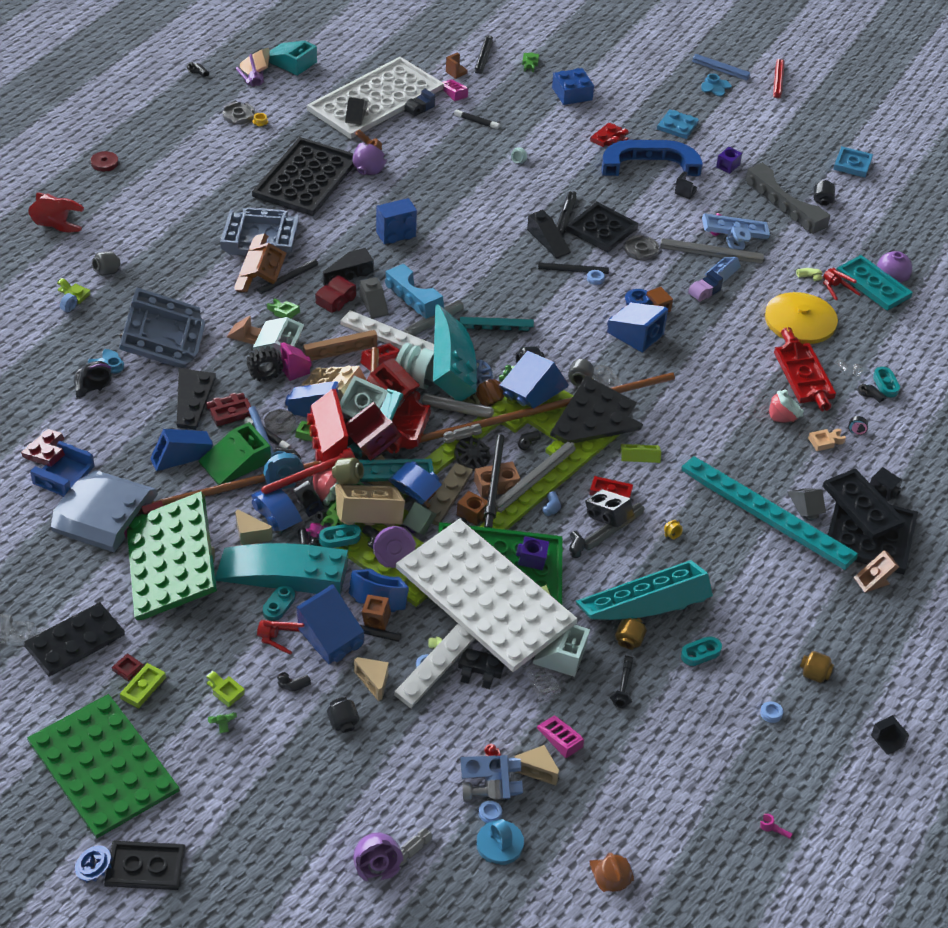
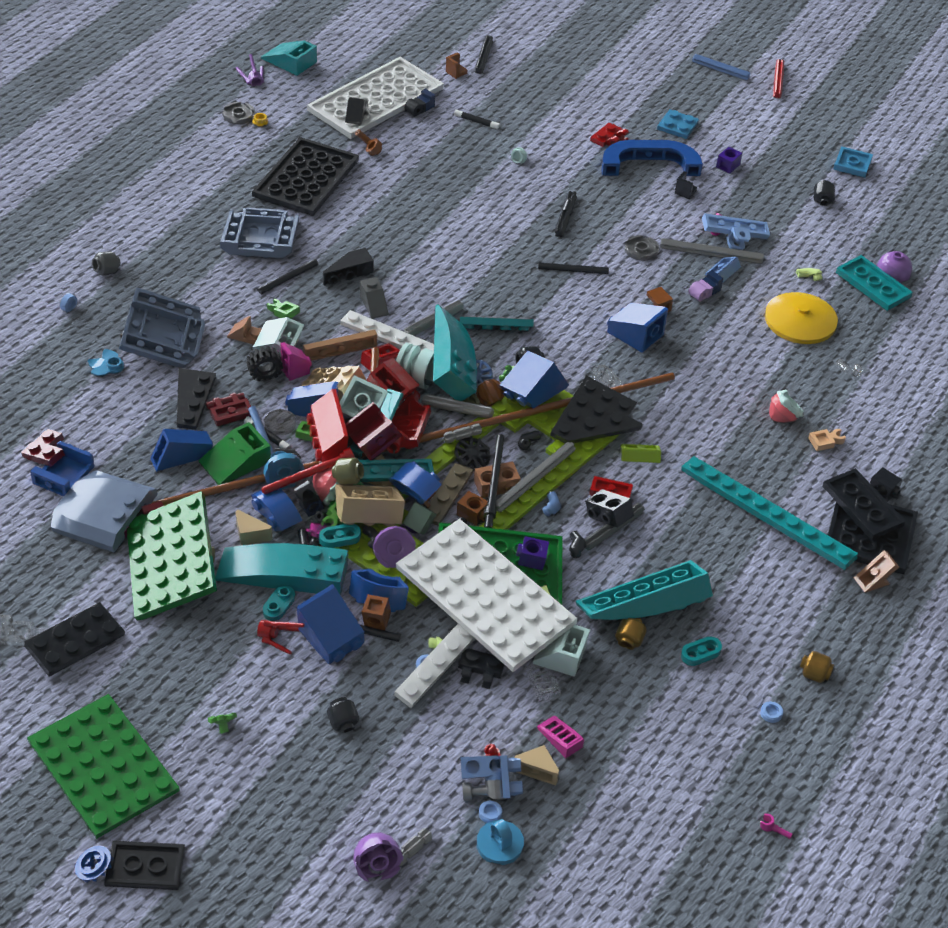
(54, 212): red piece -> none
(76, 290): lime plate -> none
(92, 377): black hair -> none
(104, 161): dark red piece -> none
(127, 667): dark red tile -> none
(142, 685): lime plate -> none
(197, 68): black arm -> none
(225, 690): lime plate -> none
(261, 61): light nougat slope -> none
(262, 261): dark orange plate -> none
(292, 684): black arm -> none
(335, 294): dark red brick -> none
(368, 159): medium lavender cylinder -> none
(372, 674): tan slope -> none
(396, 221): blue brick -> none
(401, 281): dark azure arch -> none
(455, 90): dark pink slope -> none
(530, 60): bright green plate -> none
(547, 233): black slope -> none
(573, 86): blue brick -> none
(578, 371): dark grey head -> none
(595, 277): light blue tile -> none
(602, 227): black plate -> none
(612, 872): dark orange piece -> none
(622, 698): black piece -> none
(634, 294): blue gear -> none
(671, 528): yellow plate -> none
(715, 85): dark azure plate -> none
(804, 371): red plate -> none
(808, 502): dark grey slope -> none
(809, 216): dark grey arch -> none
(833, 277): red plant -> none
(858, 425): tile -> none
(871, 391): black arm -> none
(888, 385): teal plate -> none
(890, 735): black panel -> none

